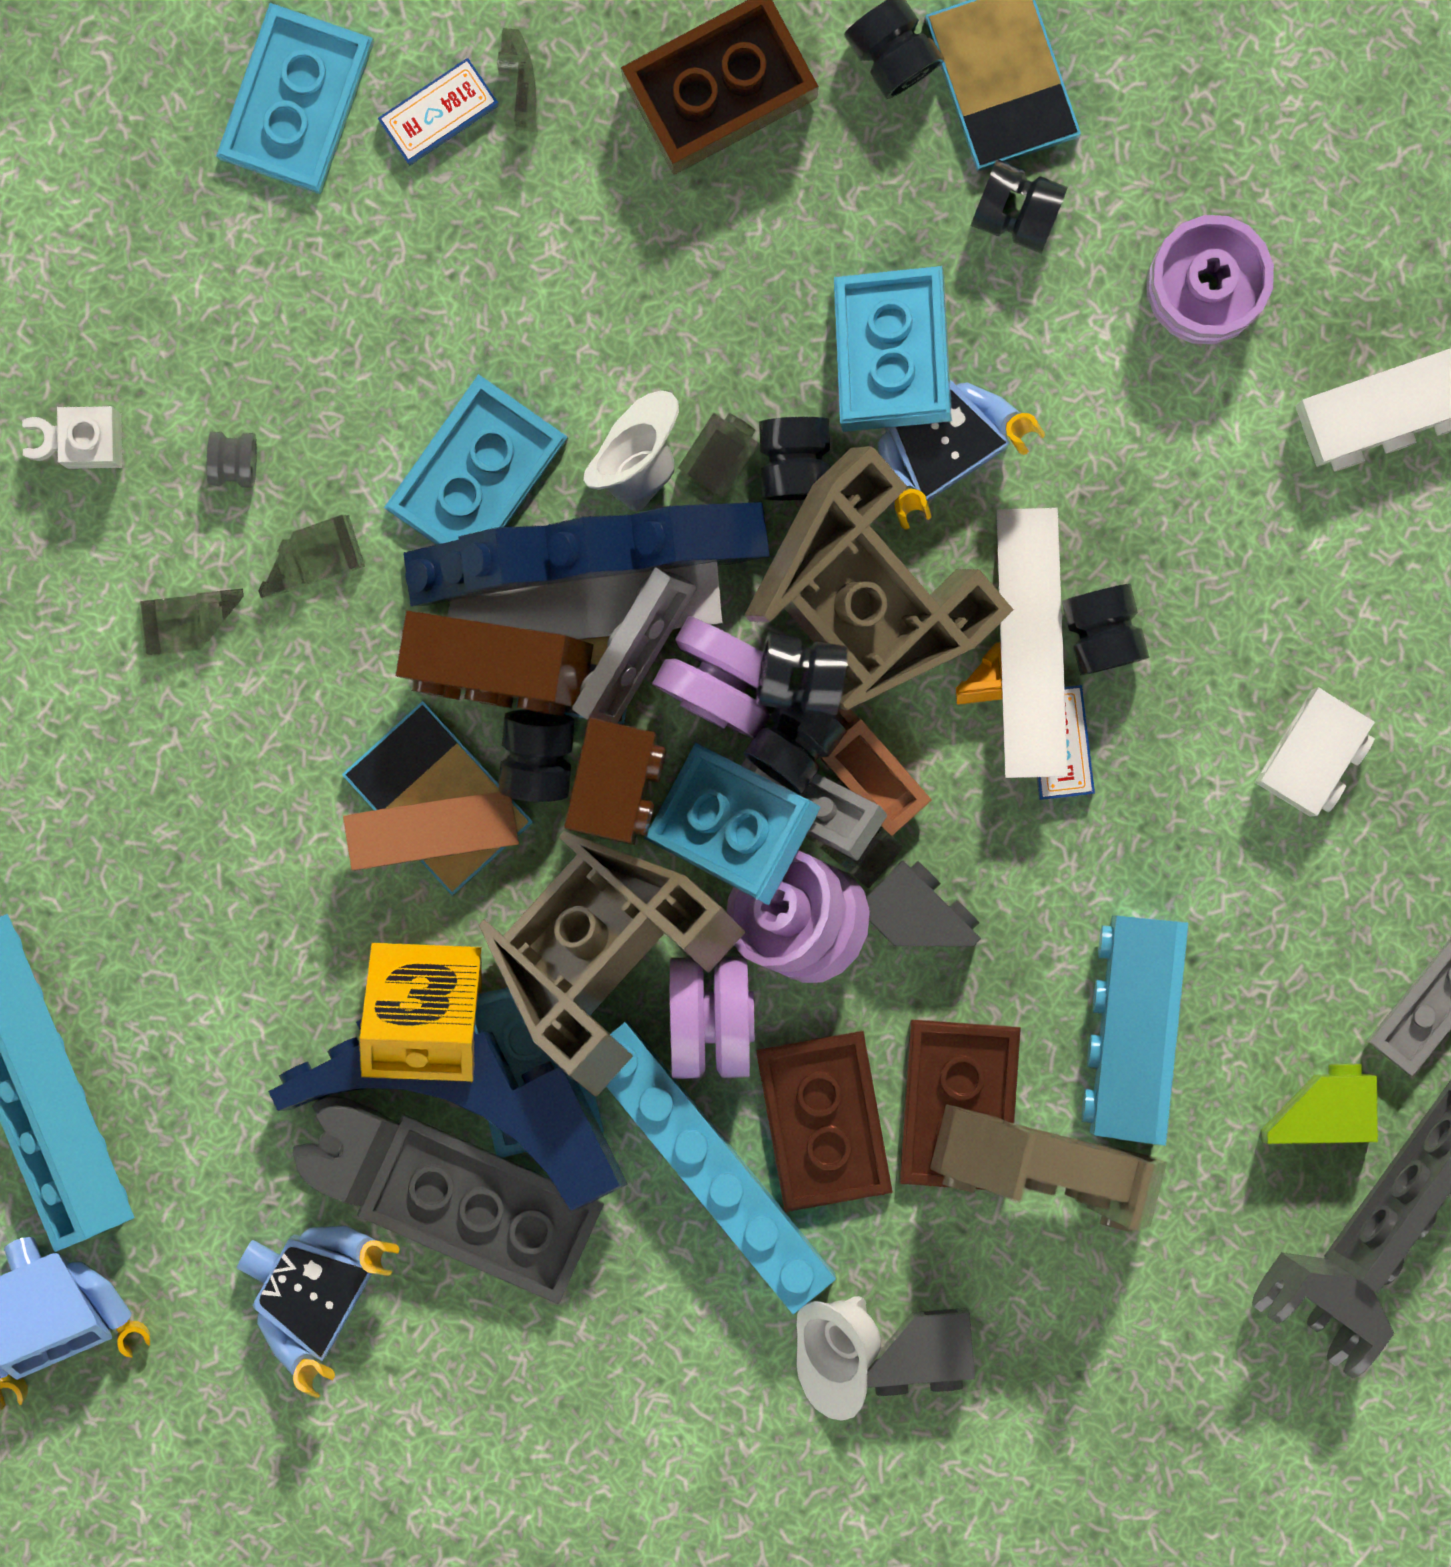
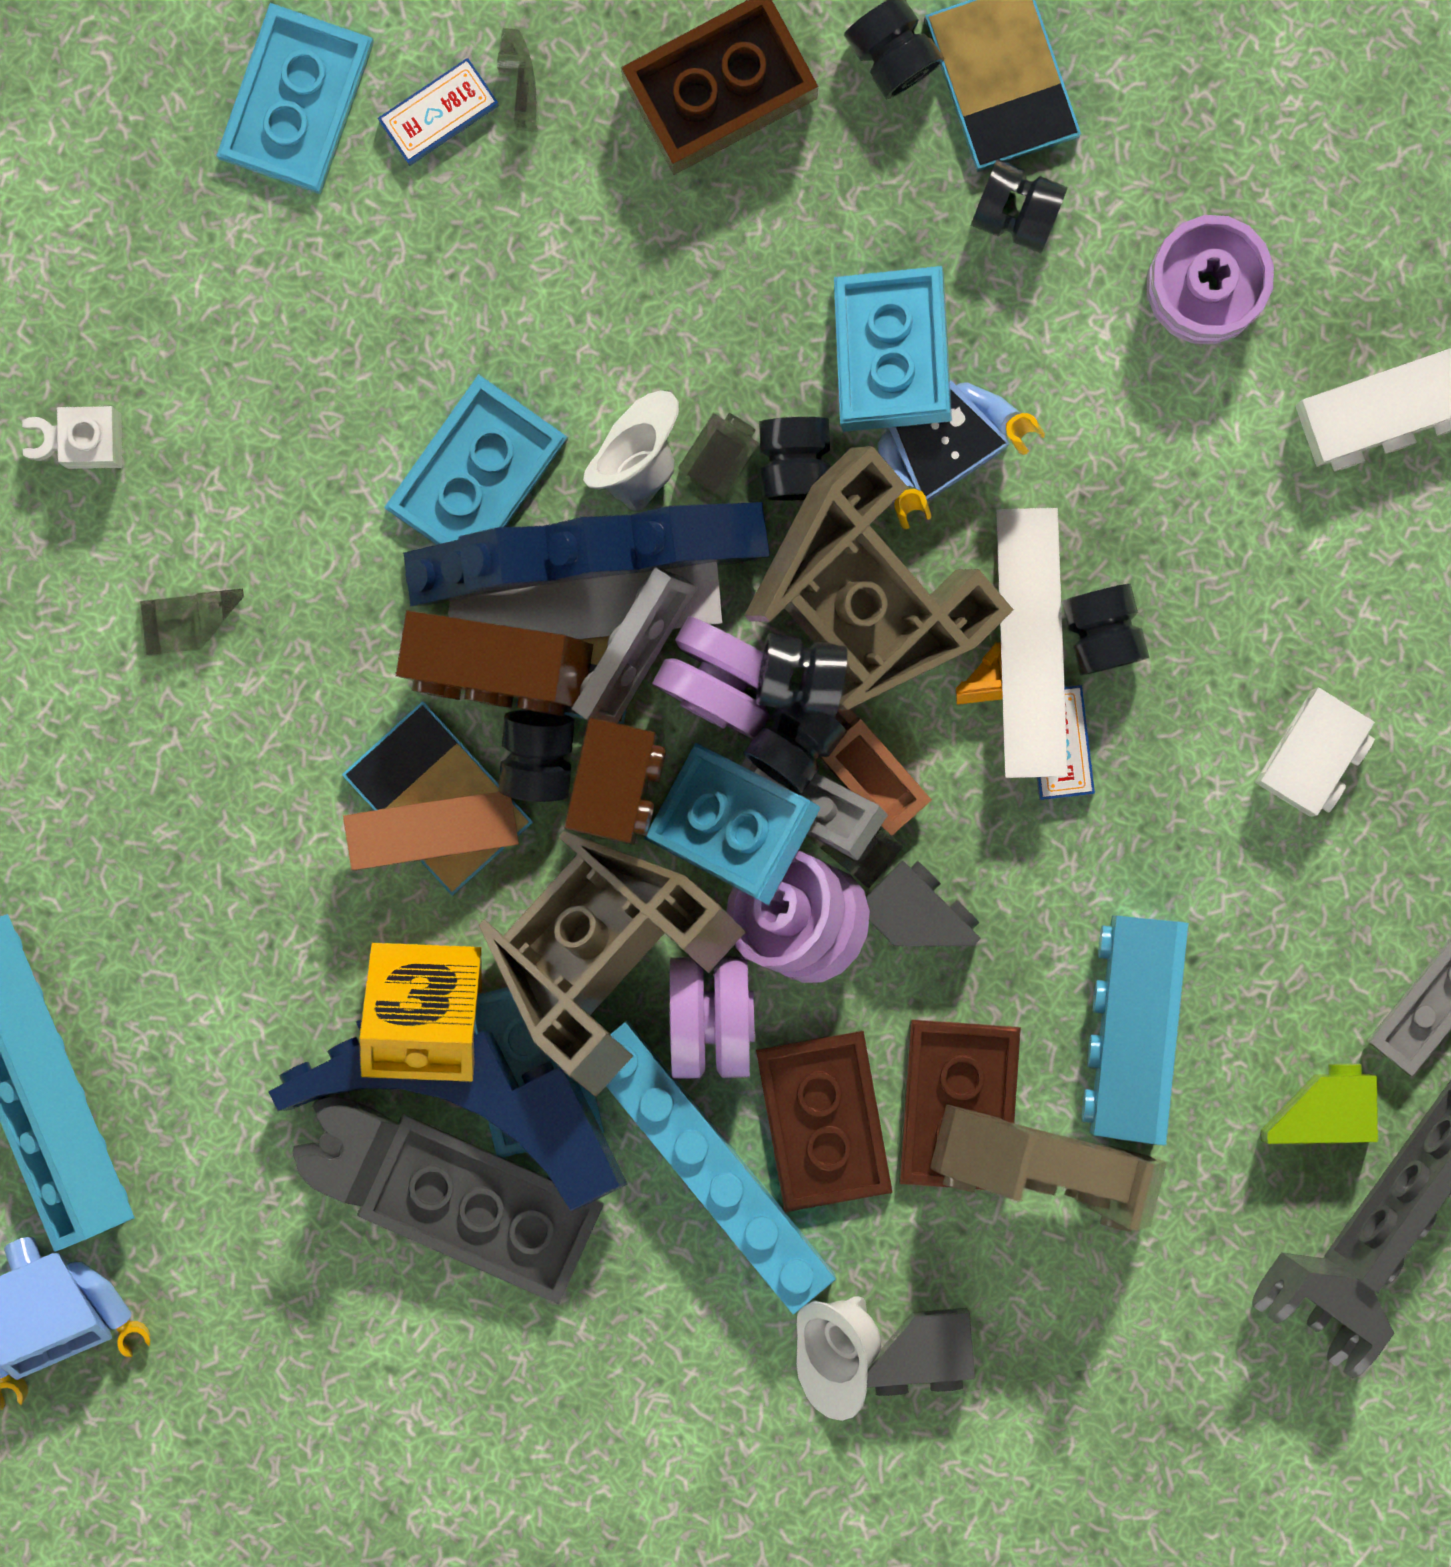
(231, 459): dark grey wheel -> none
(311, 1293): torso -> none
(314, 556): clear smoke slope -> none

